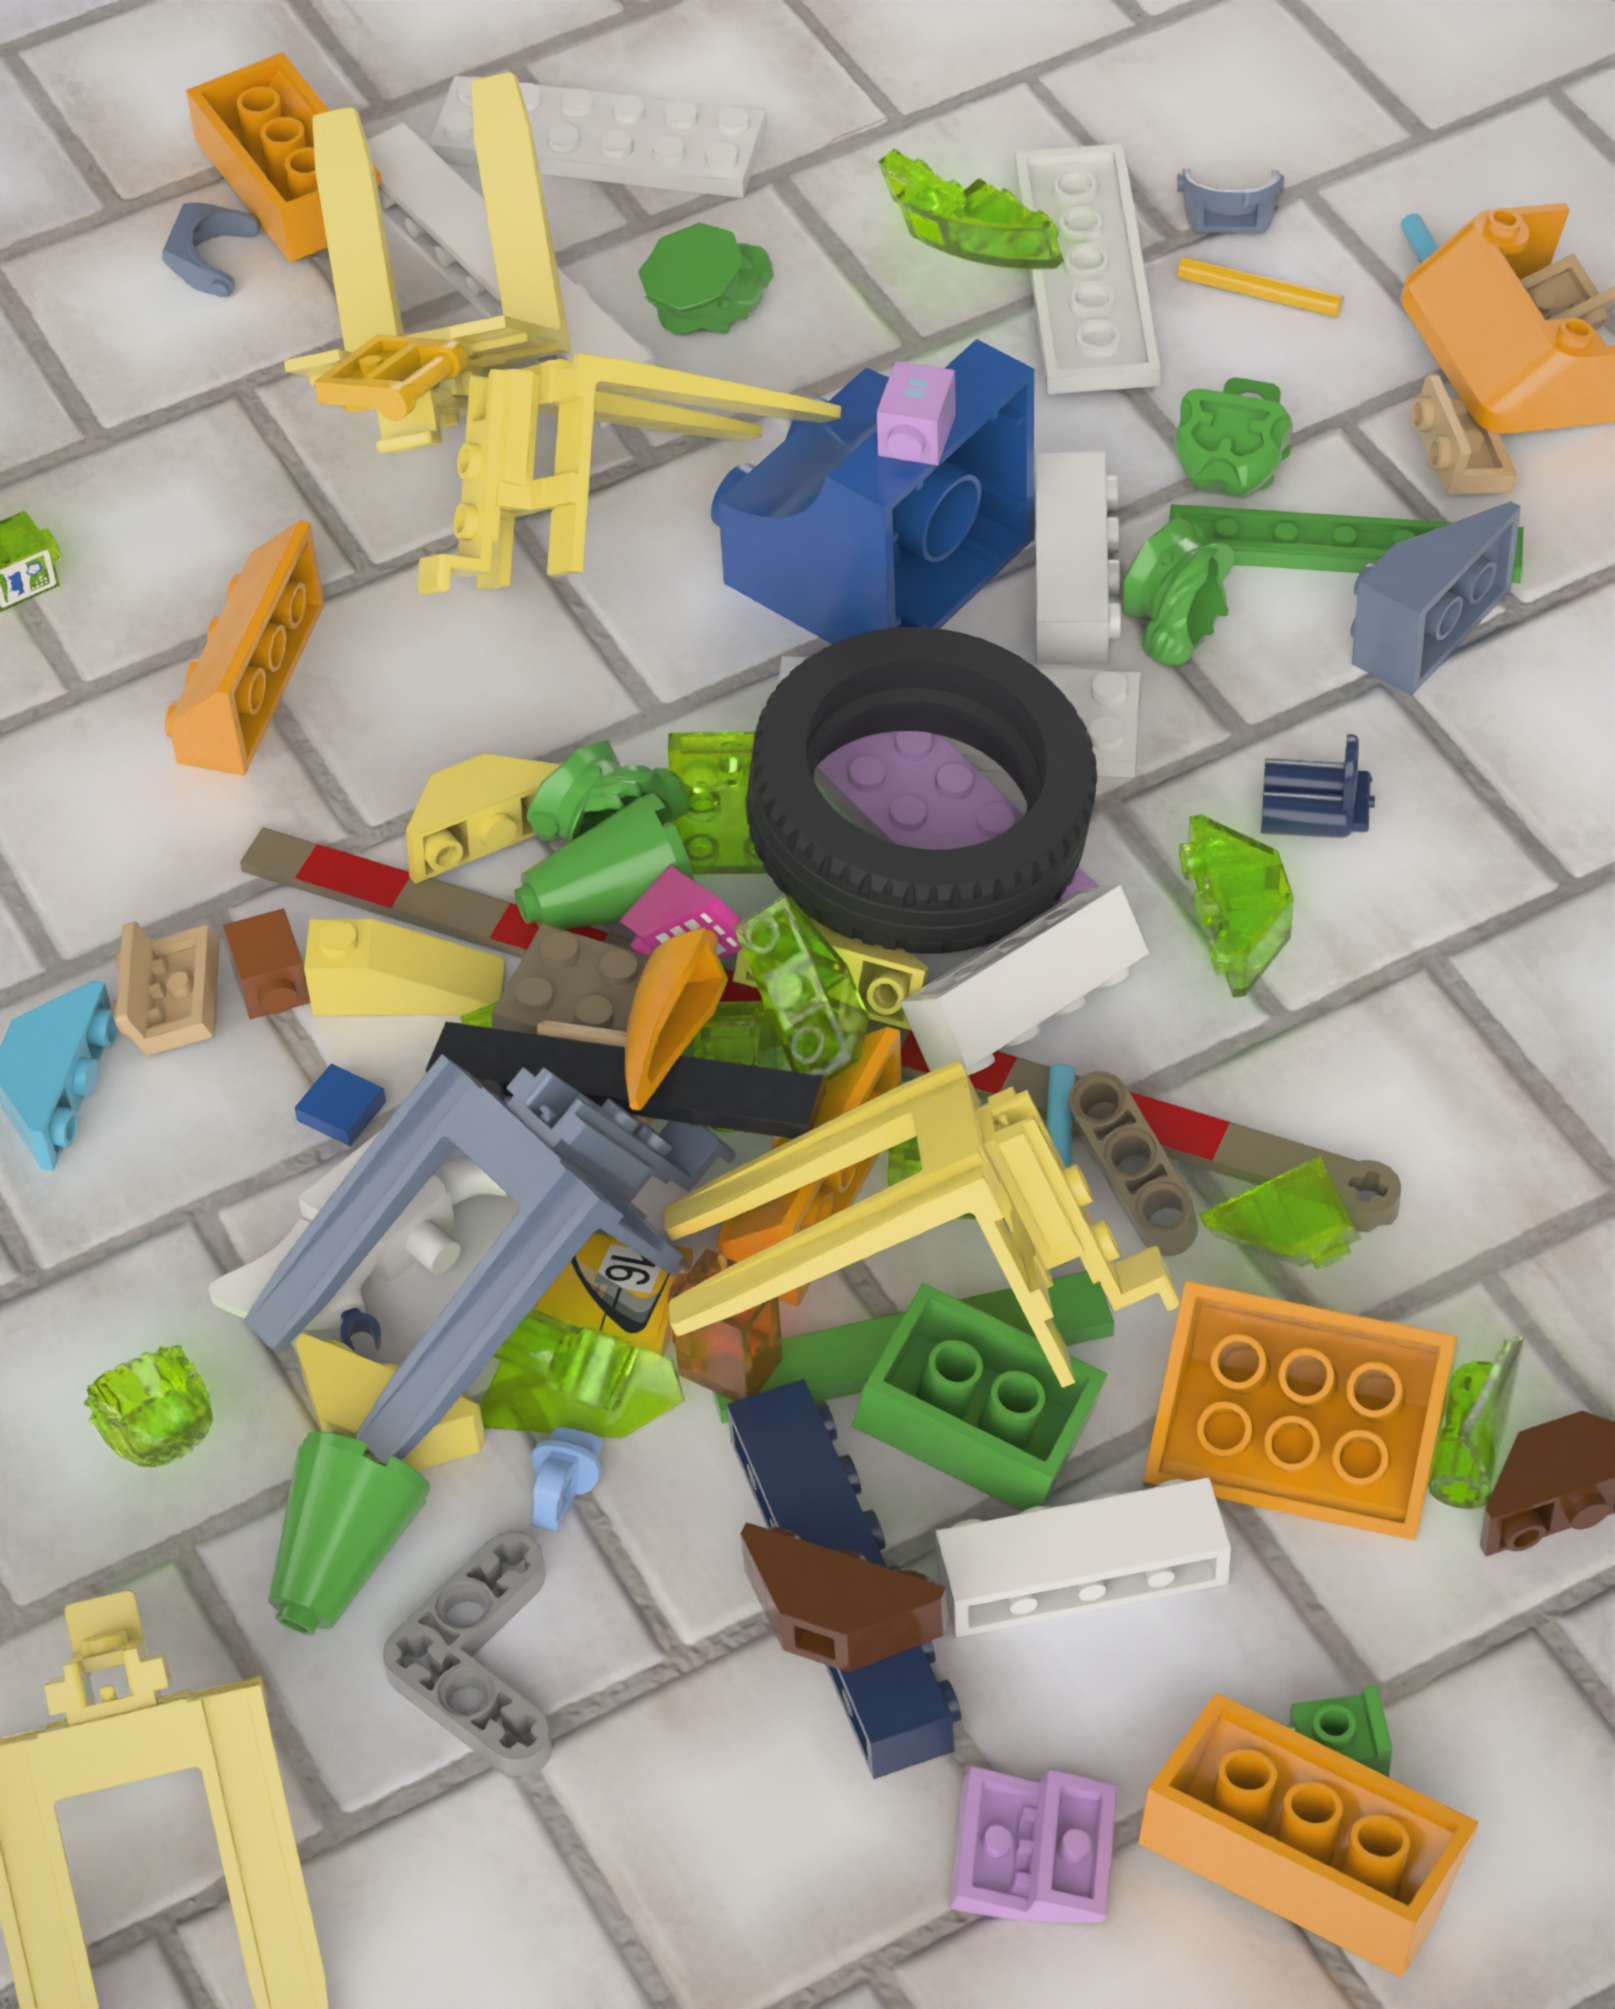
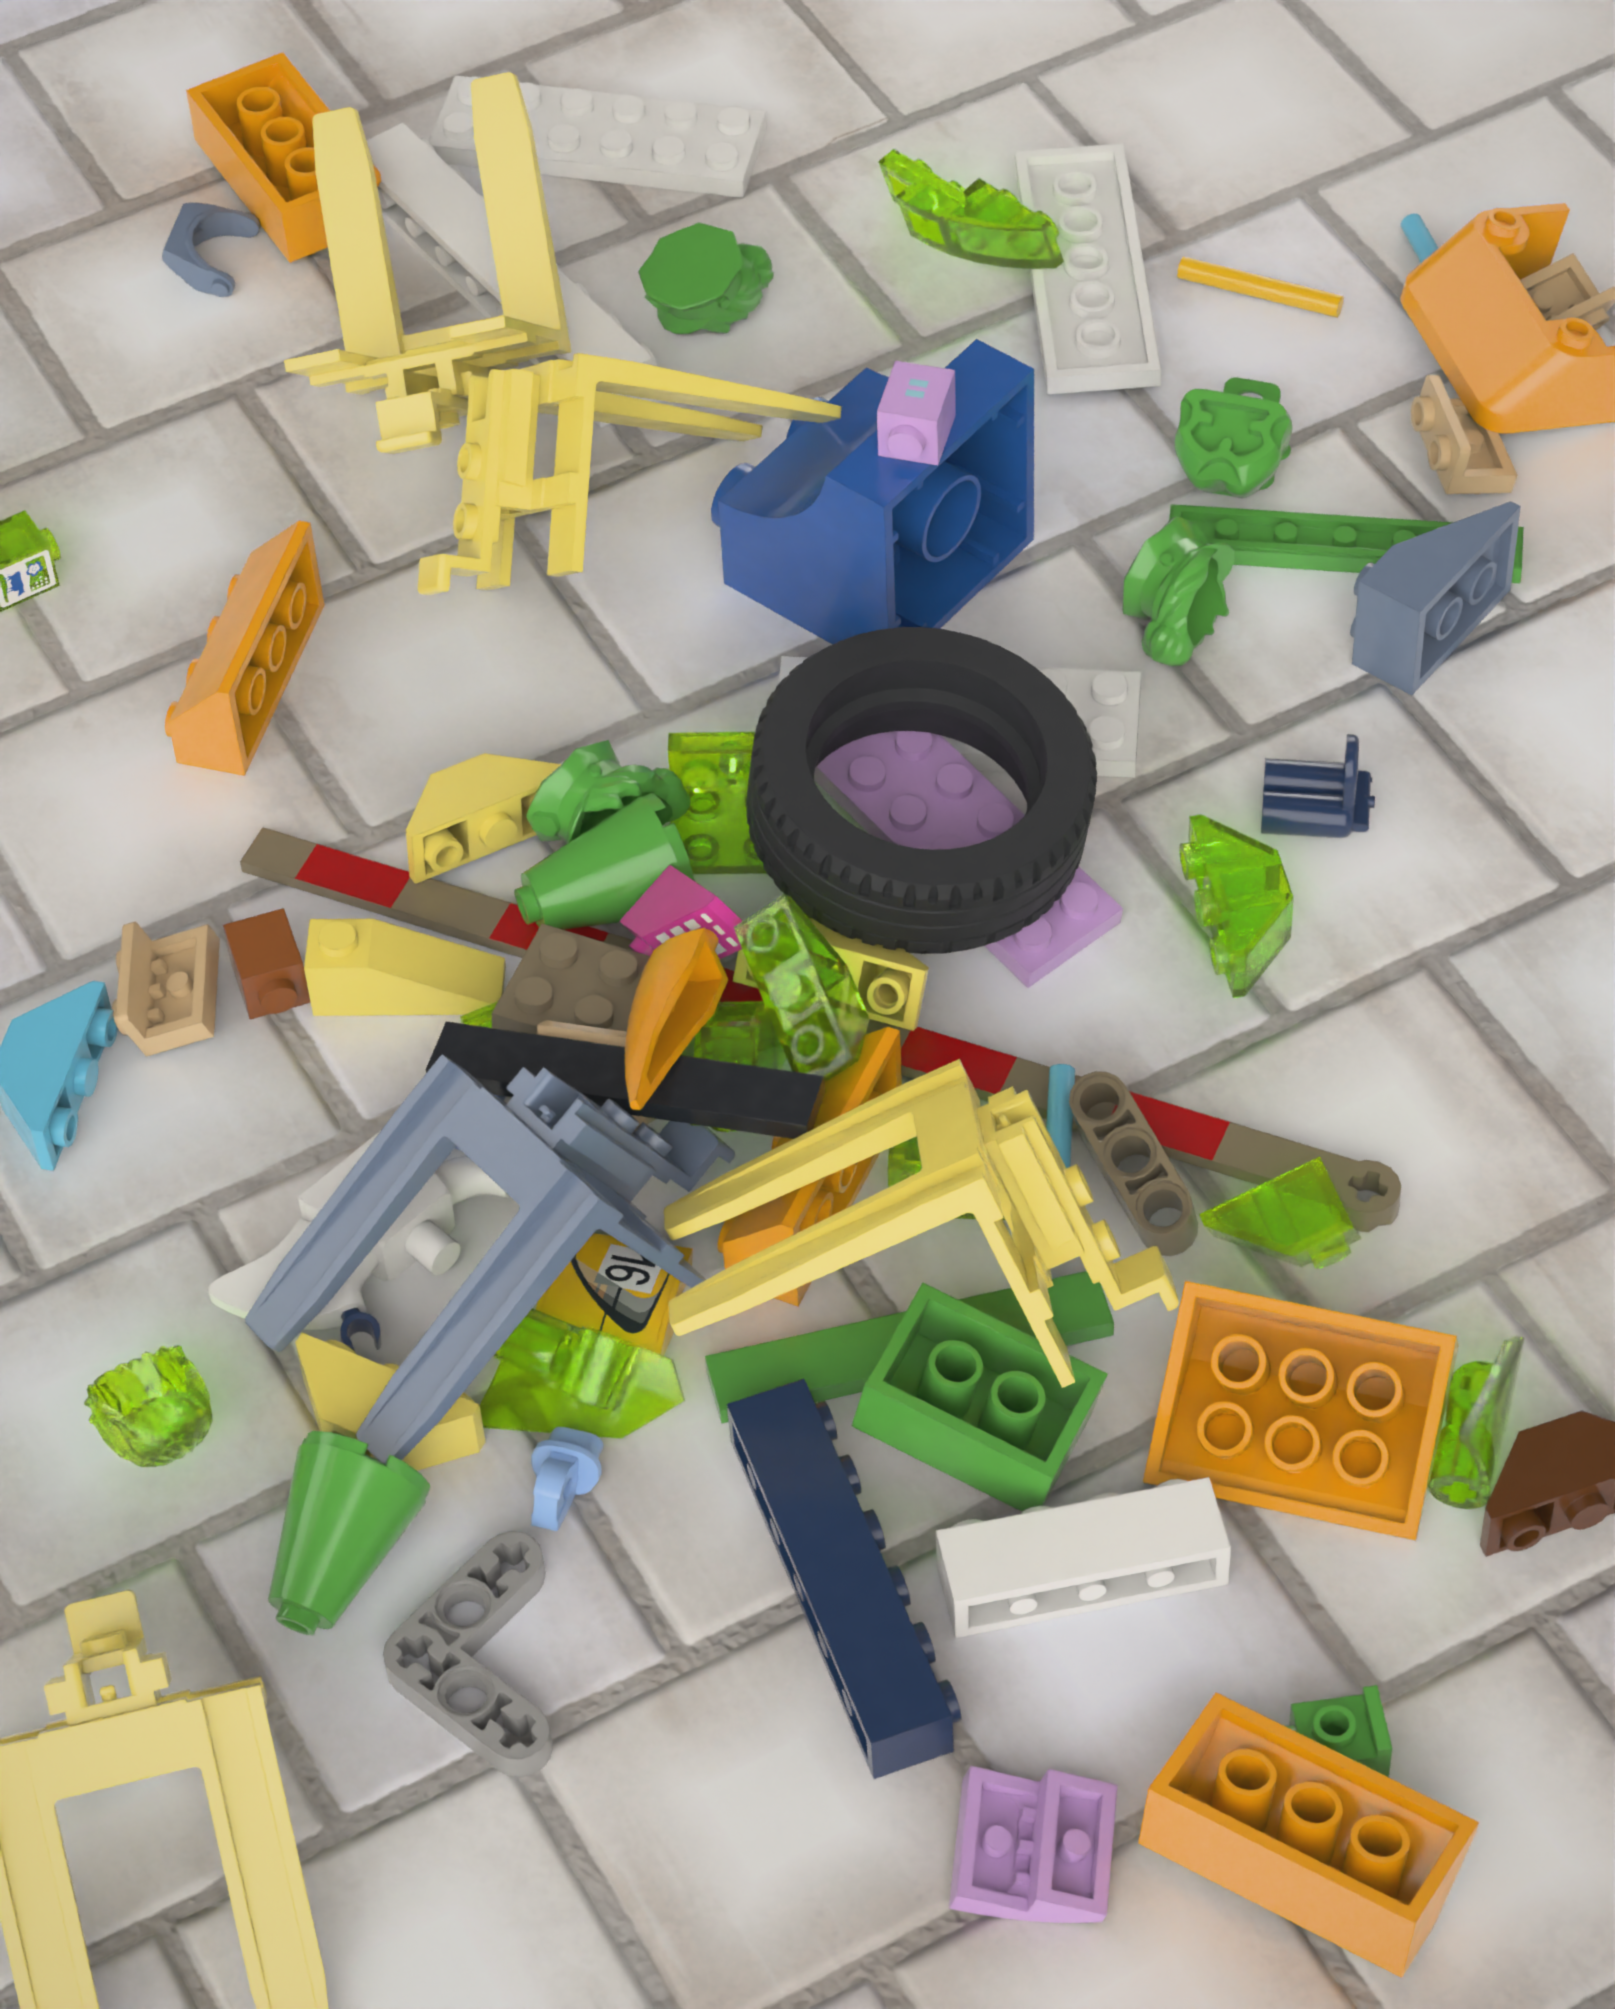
(340, 1104): blue tile -> none
(390, 374): yellow plate -> none
(733, 1353): clear orange brick -> none
(837, 1602): reddish brown slope -> none
(1026, 979): white brick -> none
(1073, 557): white brick -> none
(1255, 204): sand blue helmet -> none

